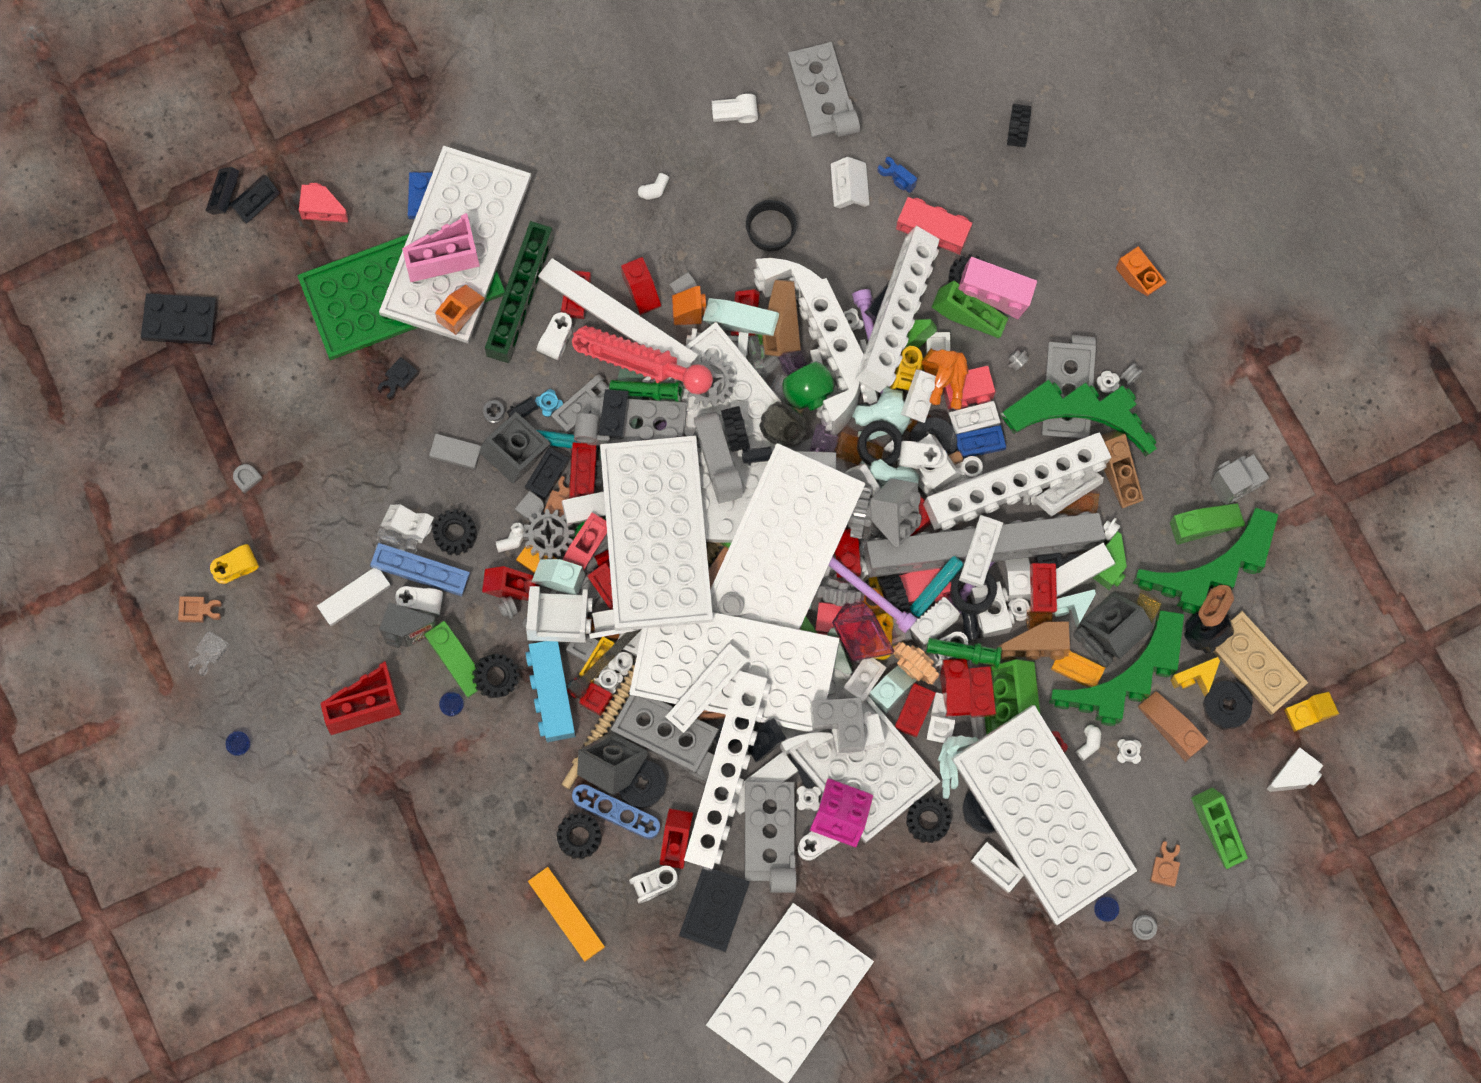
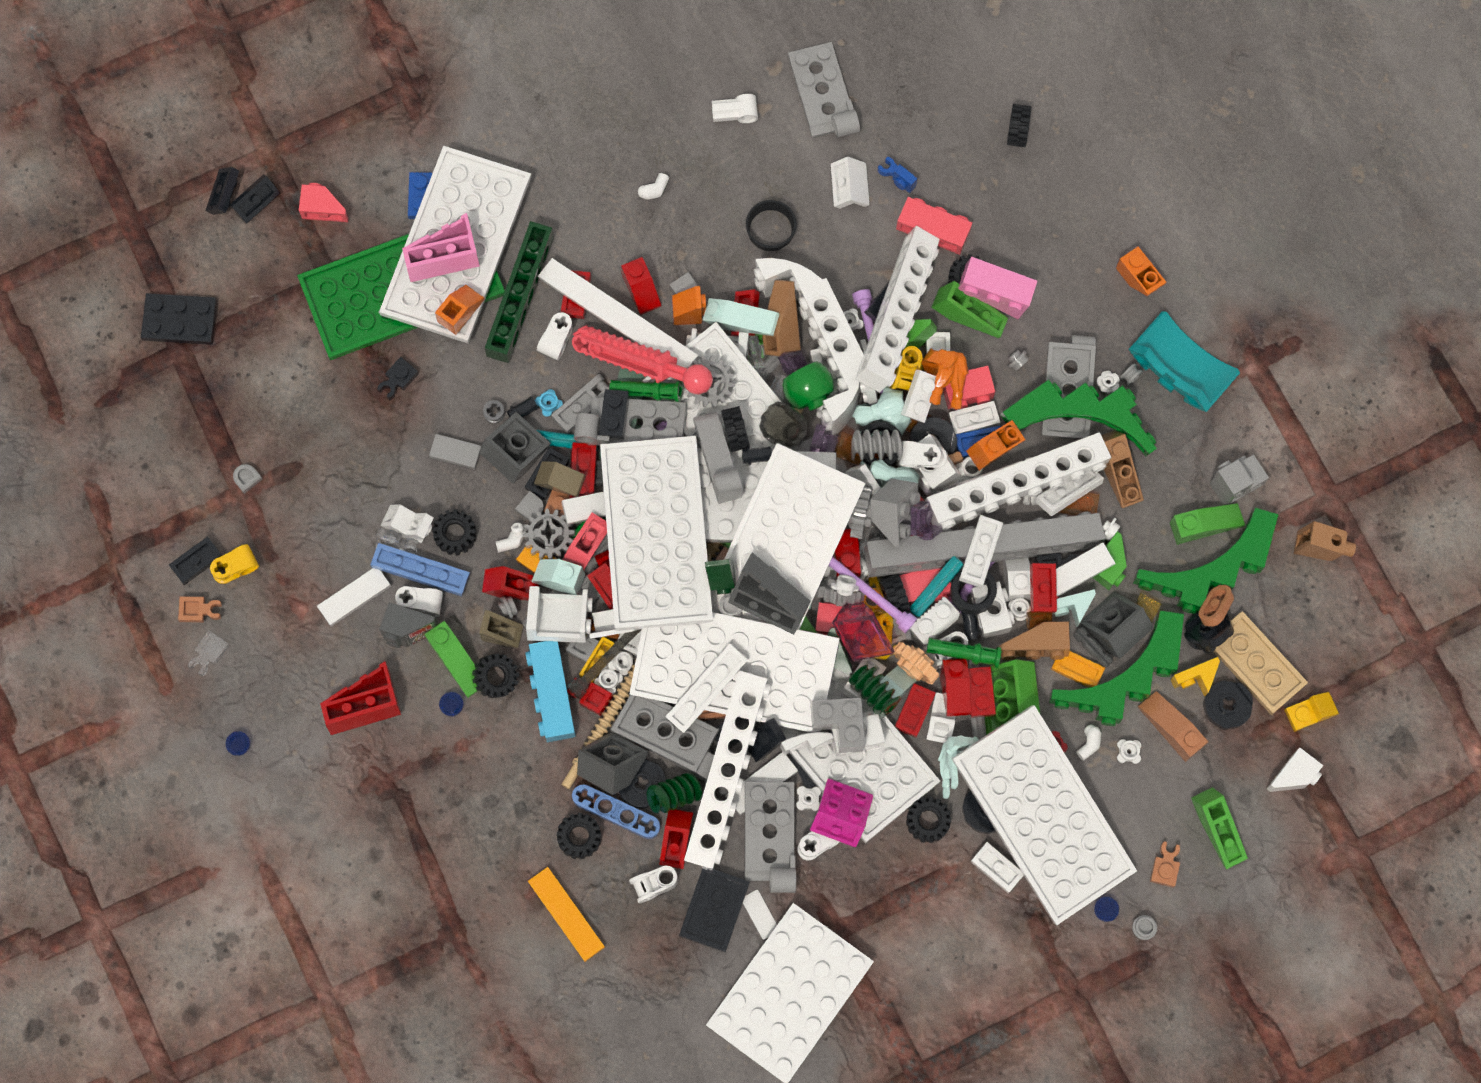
(195, 560): none -> black plate
(500, 630): none -> dark tan slope
(559, 478): none -> dark tan slope
(674, 793): none -> dark green piece
(721, 575): none -> dark green slope
(759, 914): none -> white sticker
(769, 596): none -> dark grey wedge
(845, 585): none -> white plate
(874, 691): none -> dark green piece
(876, 444): none -> light grey piece
(920, 521): none -> clear purple bracket
(995, 445): none -> orange slope
(1182, 363): none -> teal panel
(1323, 542): none -> medium nougat torso

